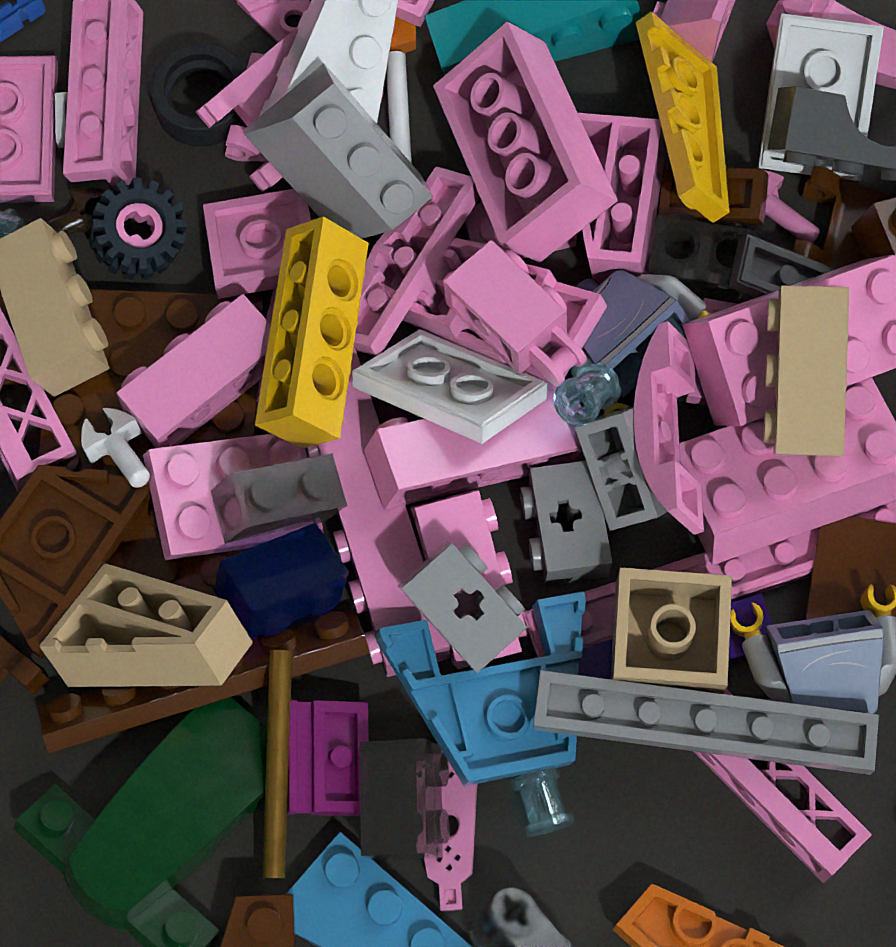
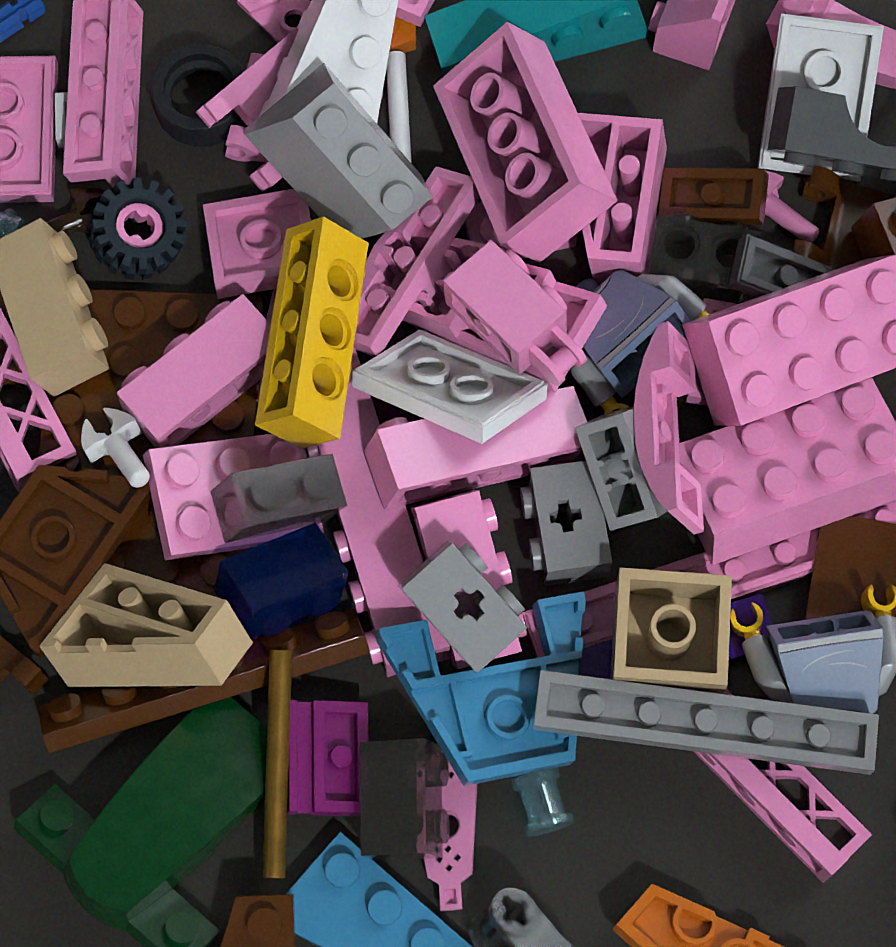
(580, 389): clear light blue bush -> none
(689, 115): yellow wing -> none
(808, 370): tan brick -> none

